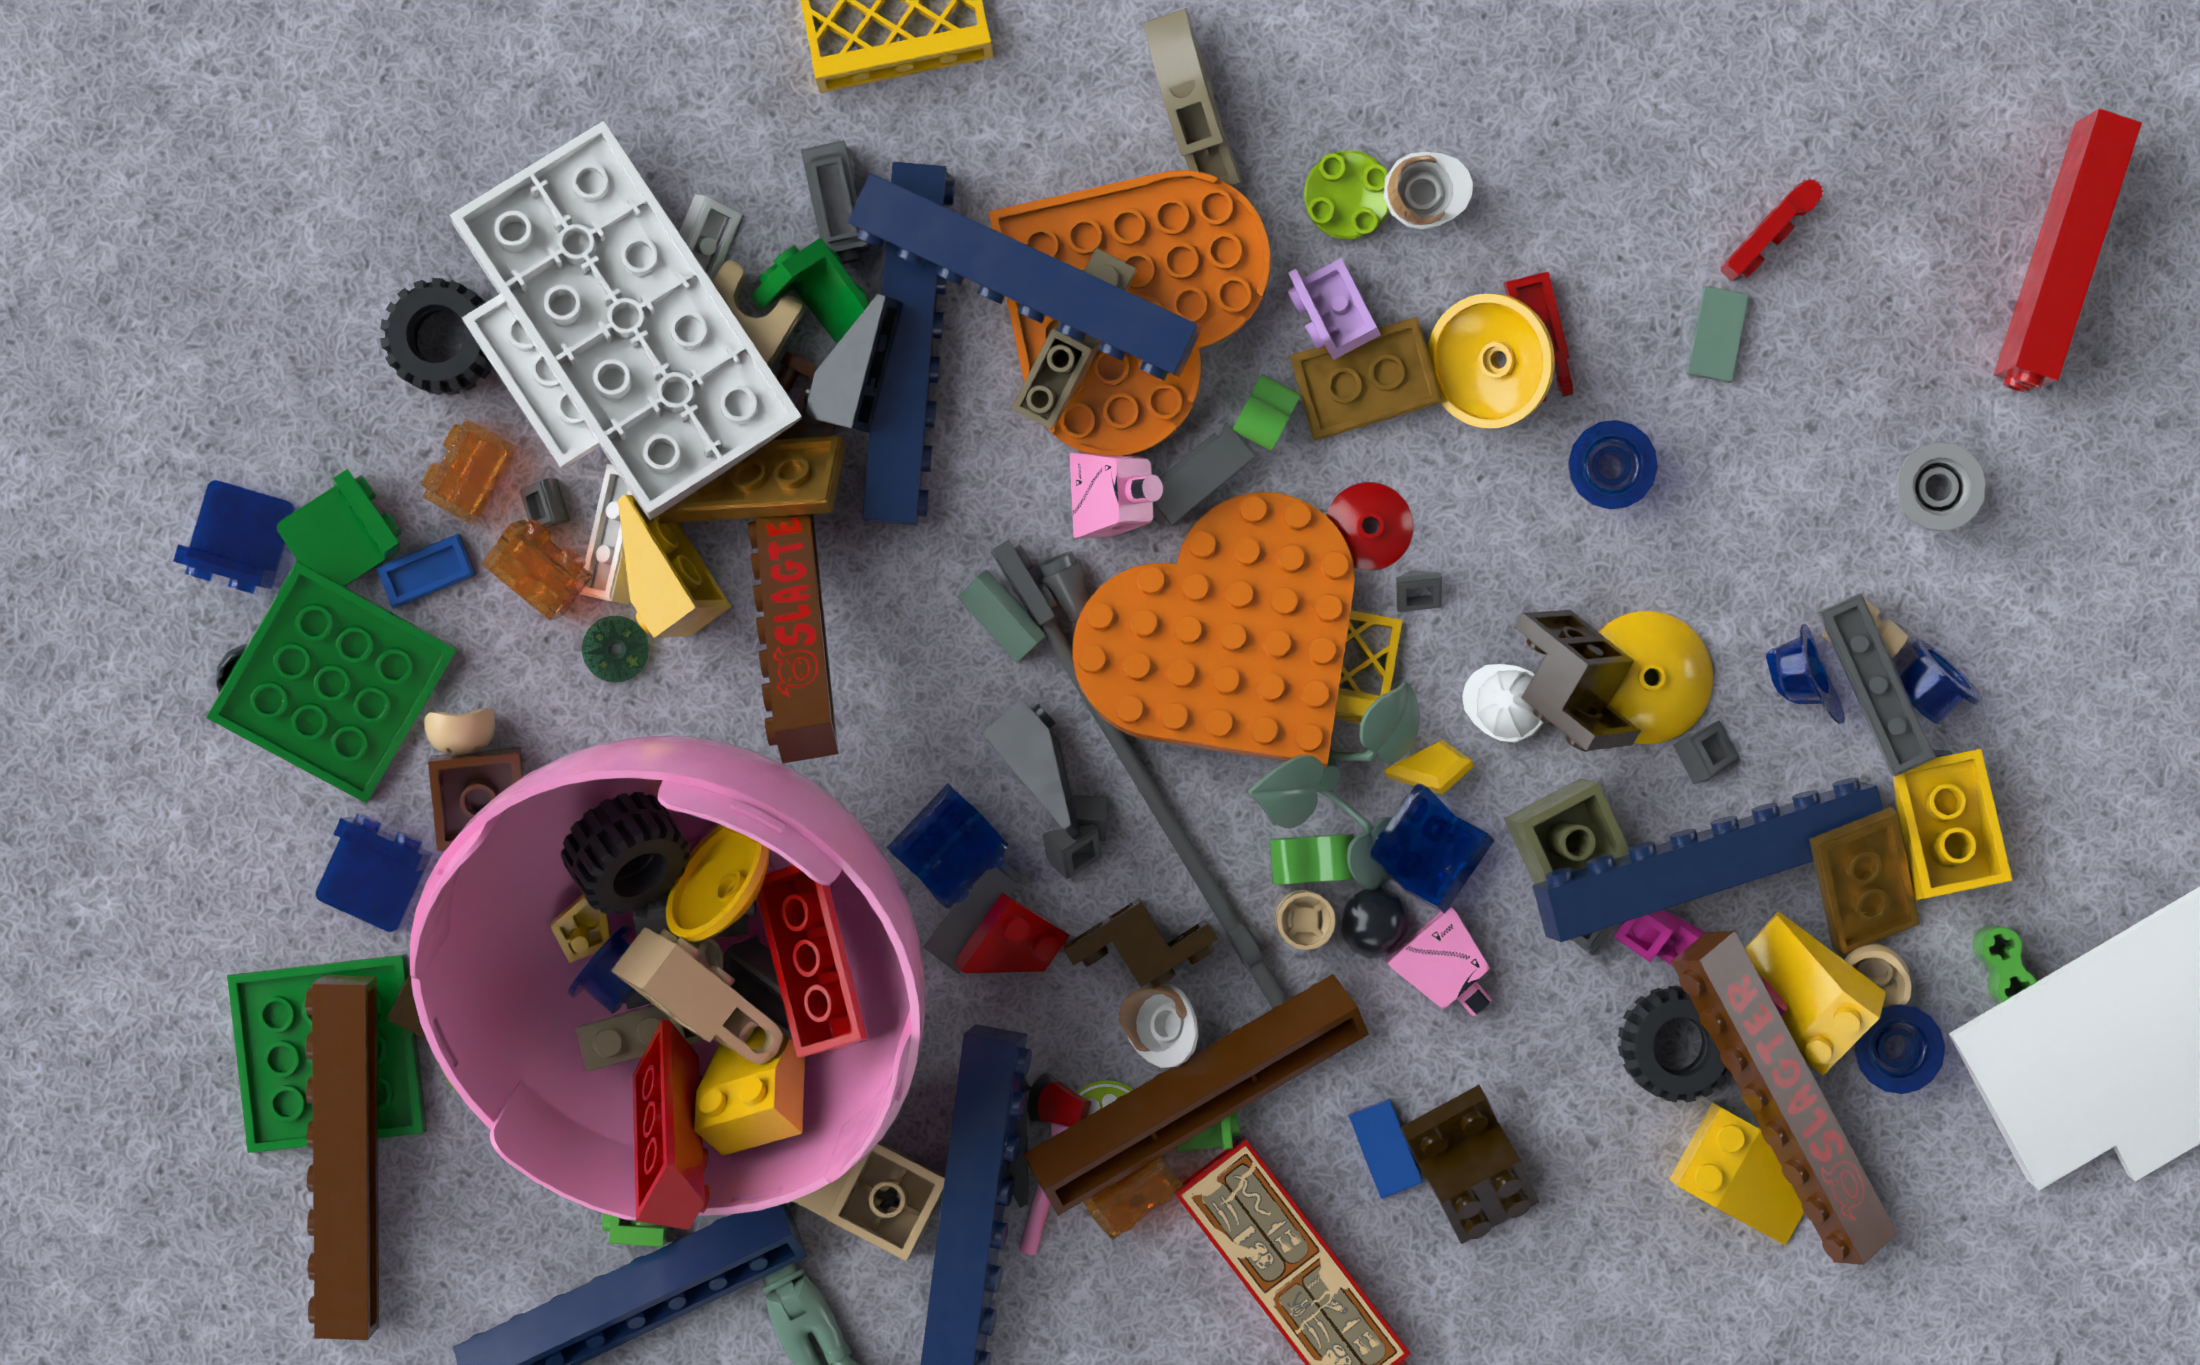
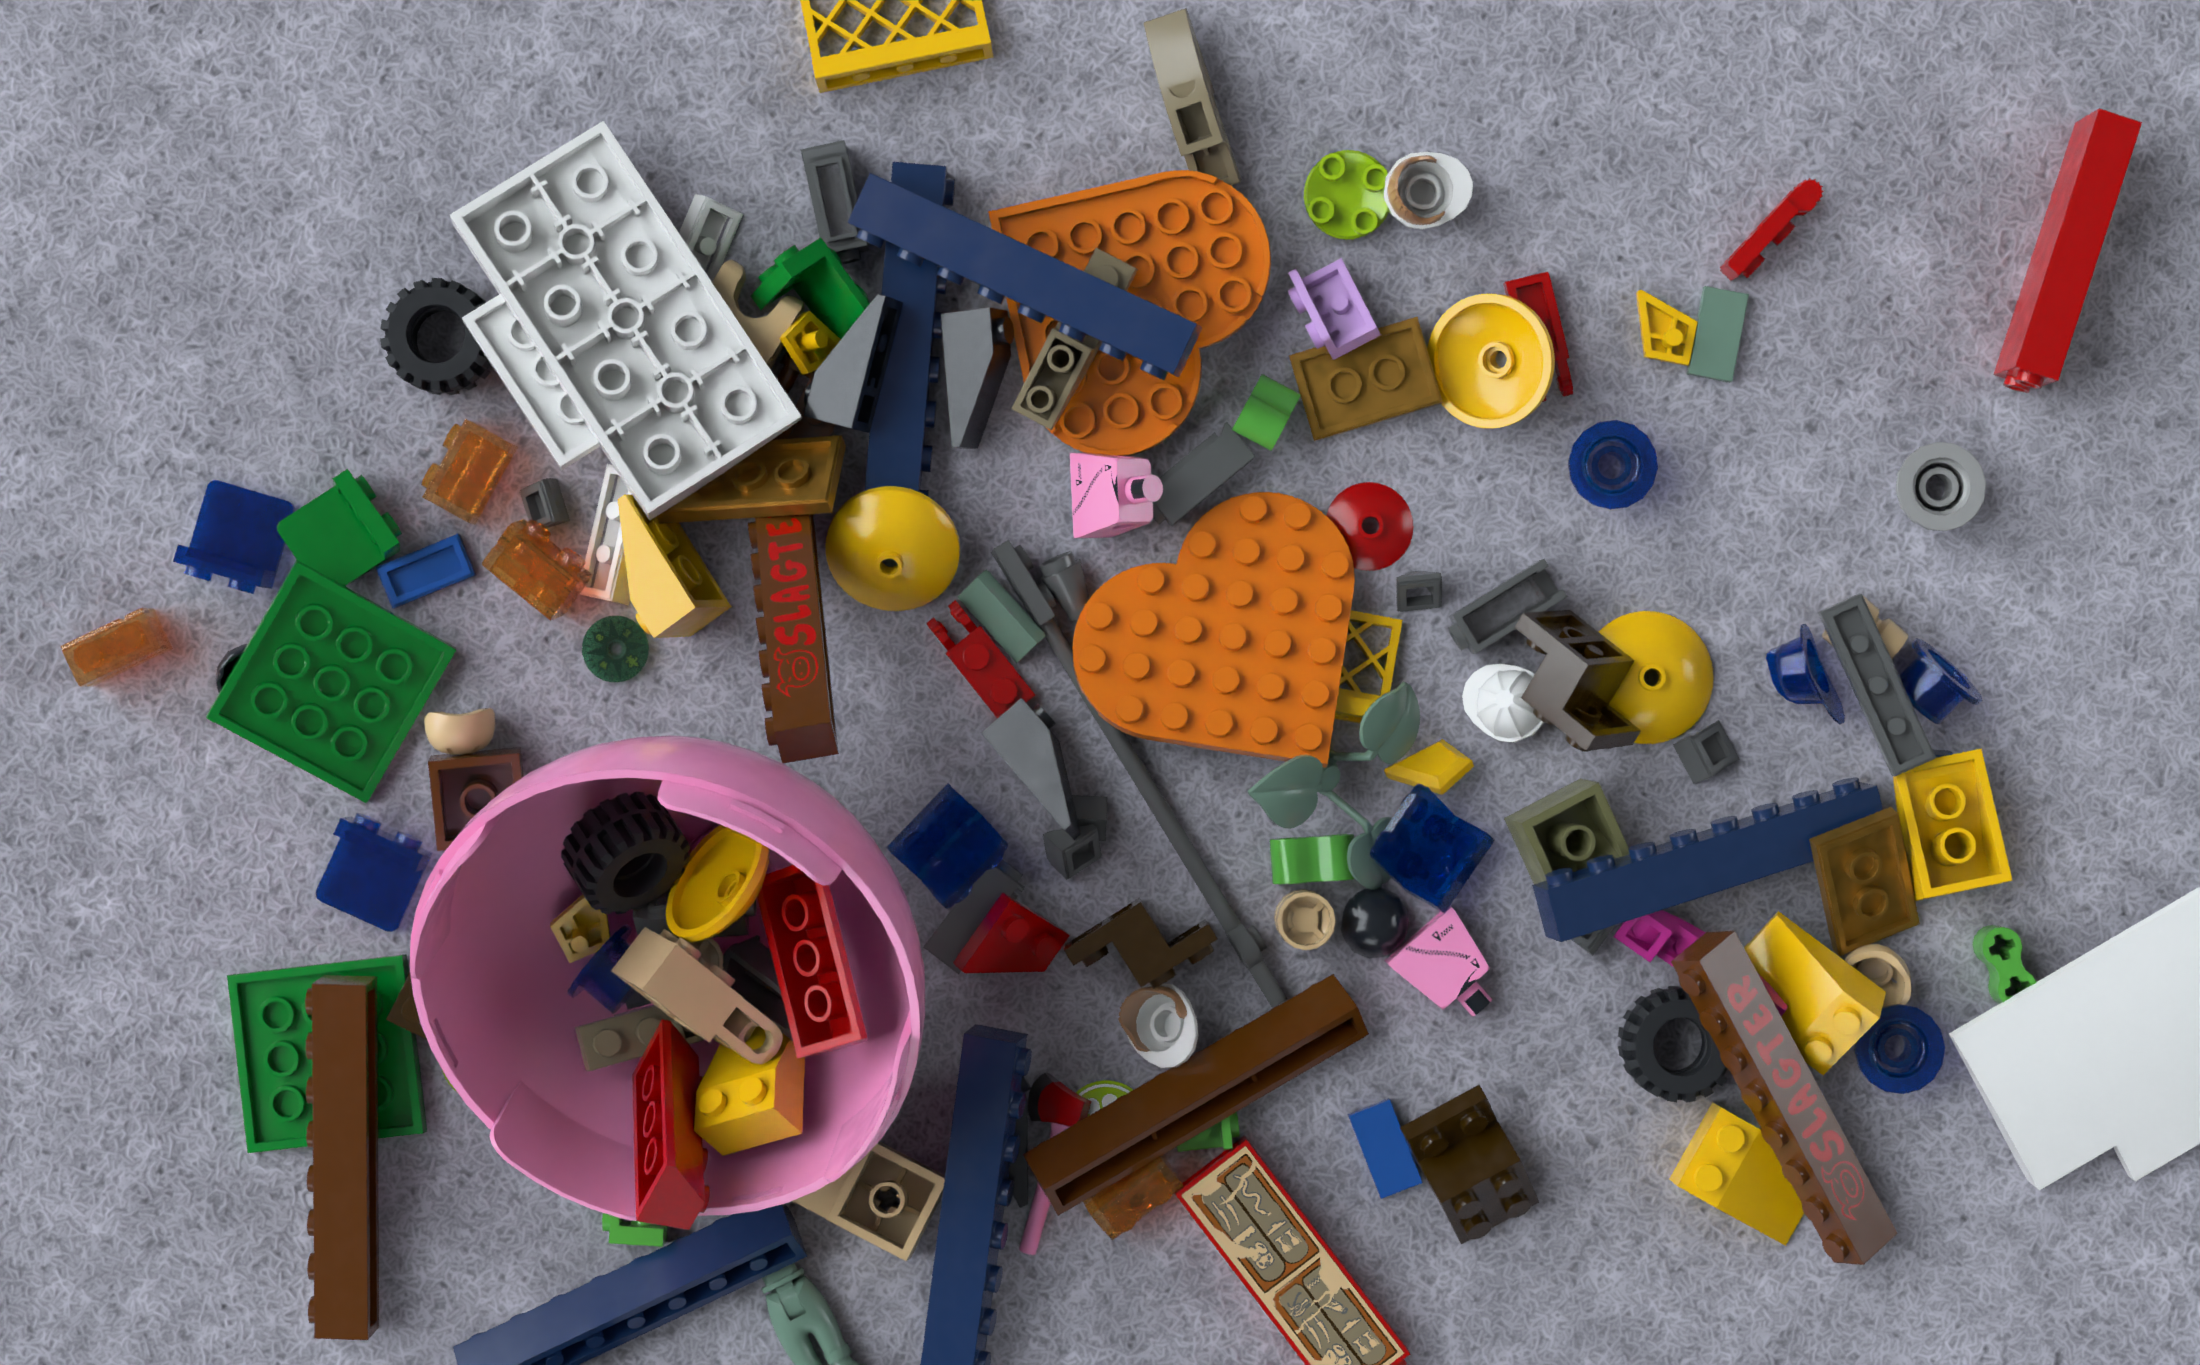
(116, 647): none -> clear orange brick
(808, 342): none -> yellow piece
(899, 527): none -> yellow dish
(975, 363): none -> slope
(982, 664): none -> red hinge
(1501, 608): none -> window
(1665, 331): none -> yellow piece

